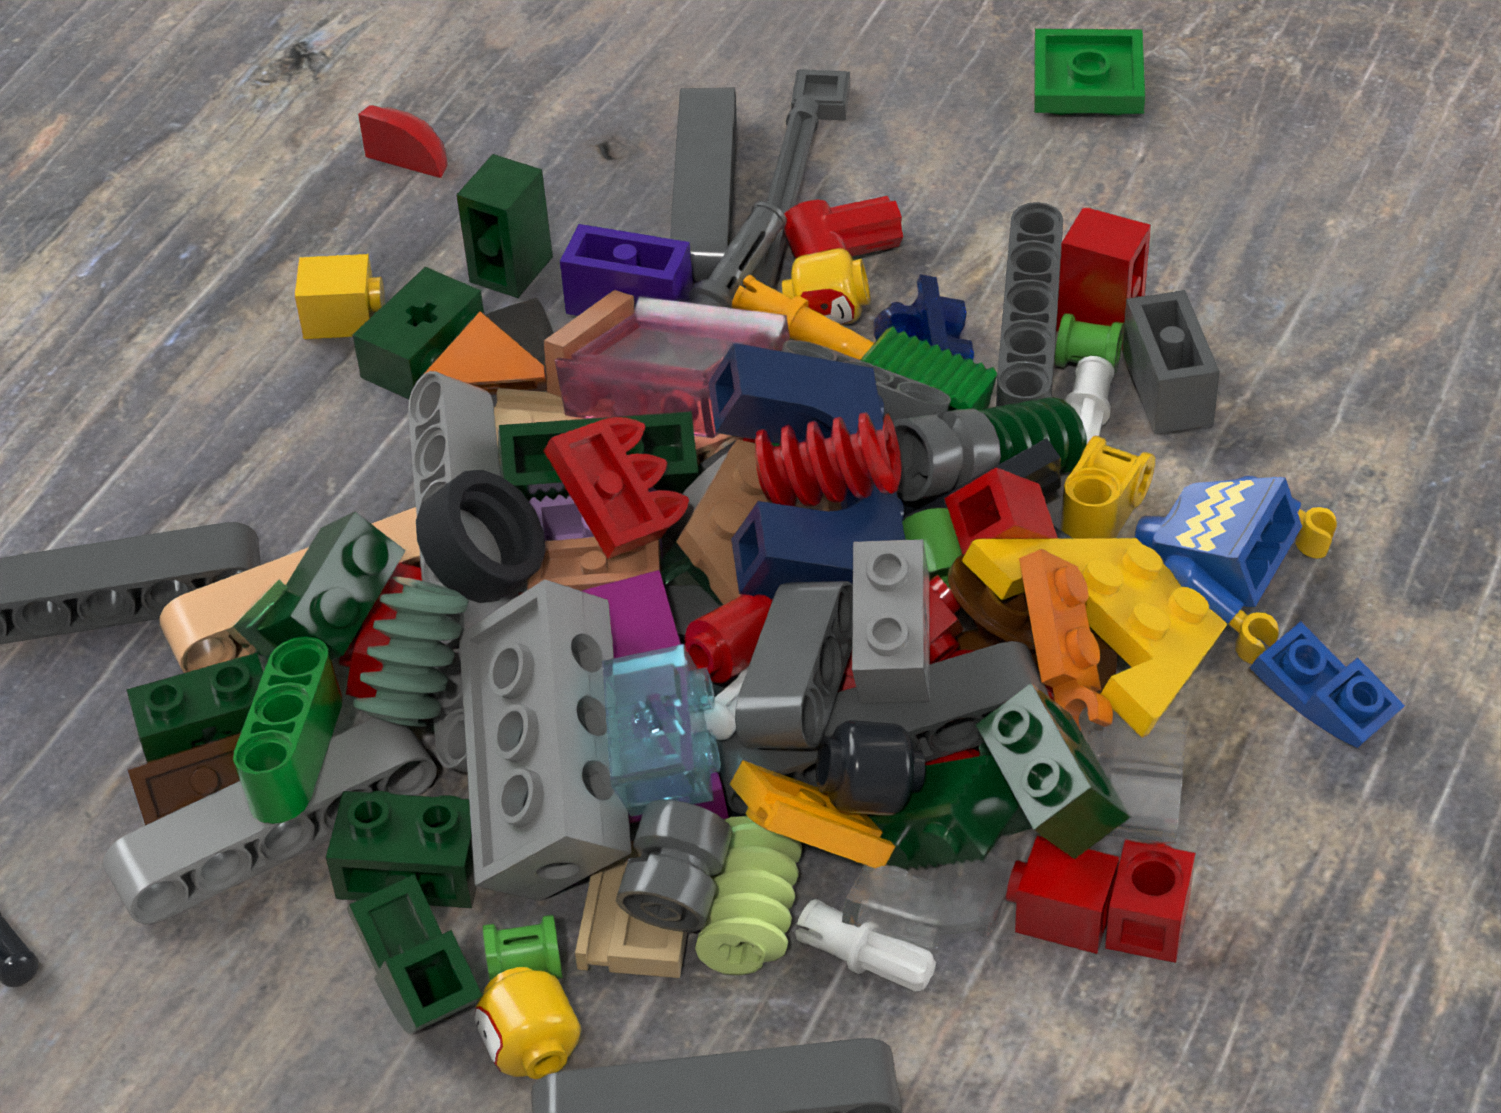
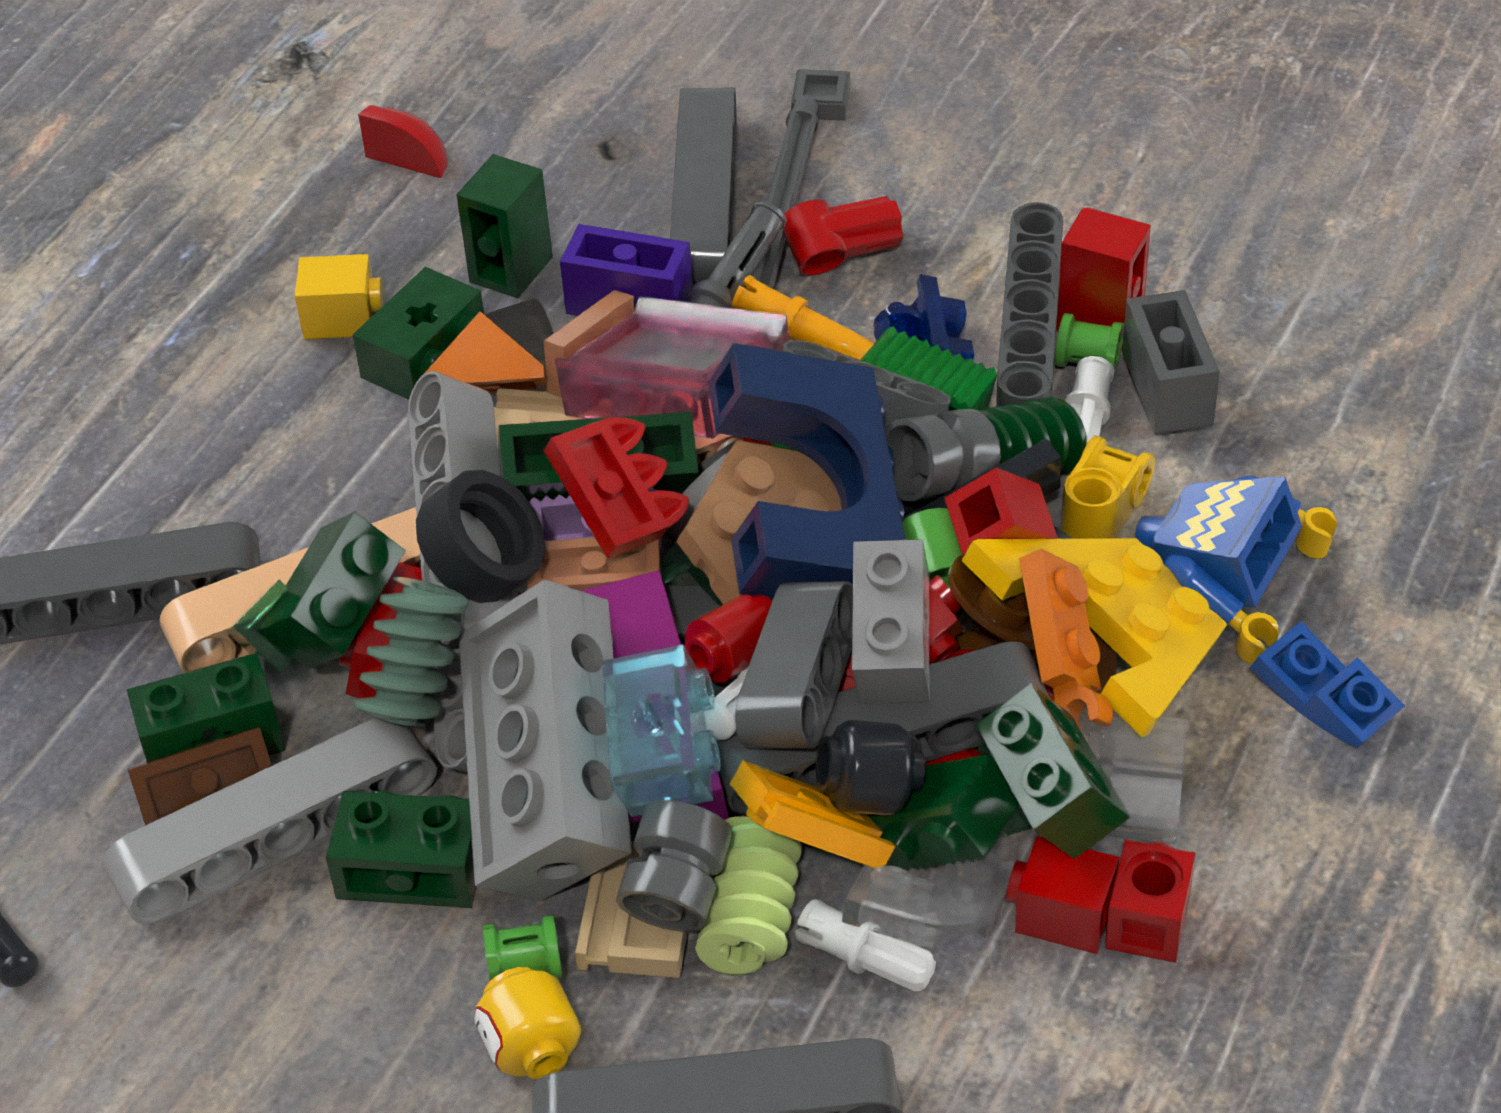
(288, 730): green beam -> none
(415, 963): dark green brick -> none
(829, 464): red piece -> none
(831, 284): yellow head -> none
(1089, 71): green plate -> none

